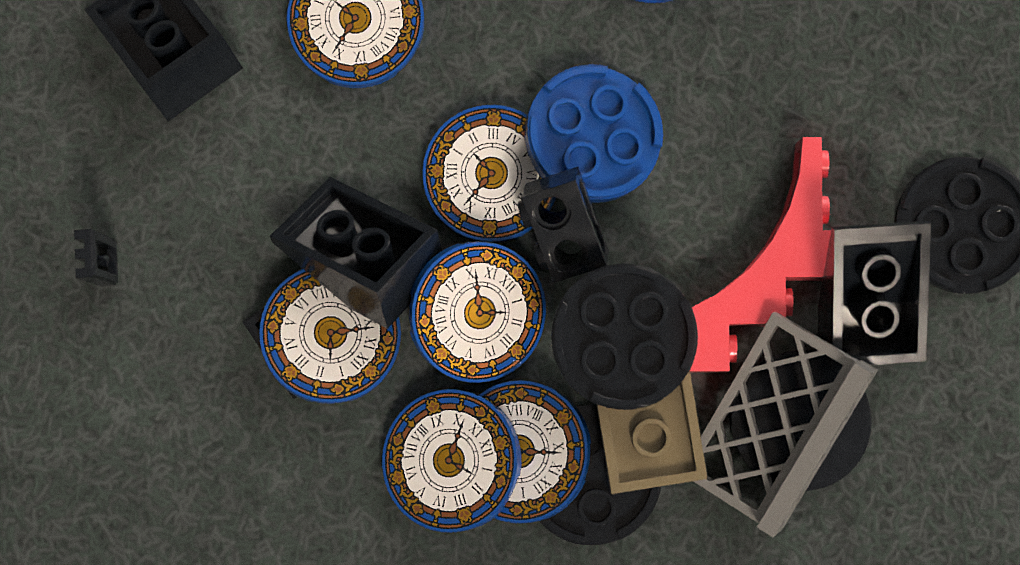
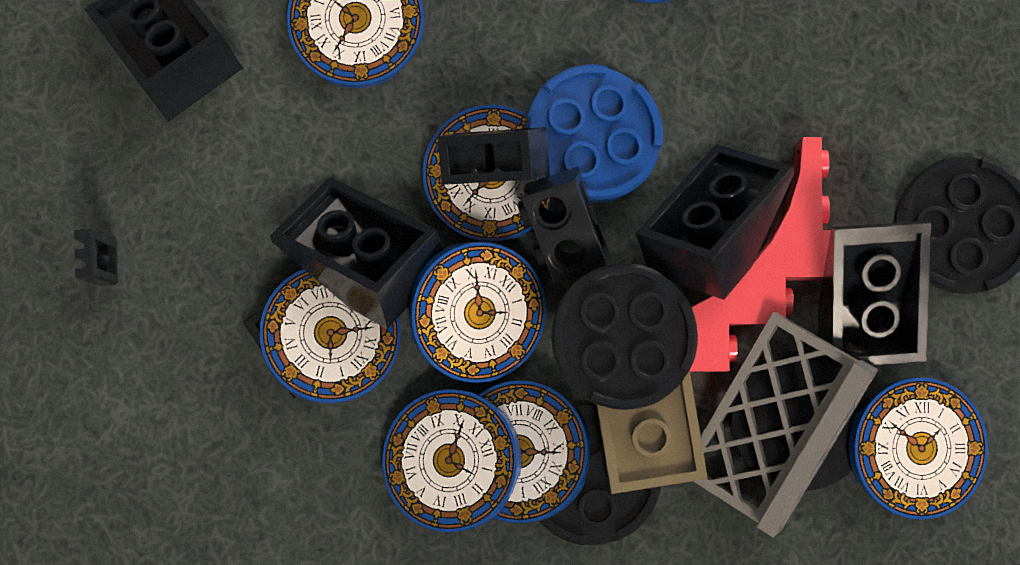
(494, 156): none -> black brick
(715, 220): none -> black slope
(918, 448): none -> tile

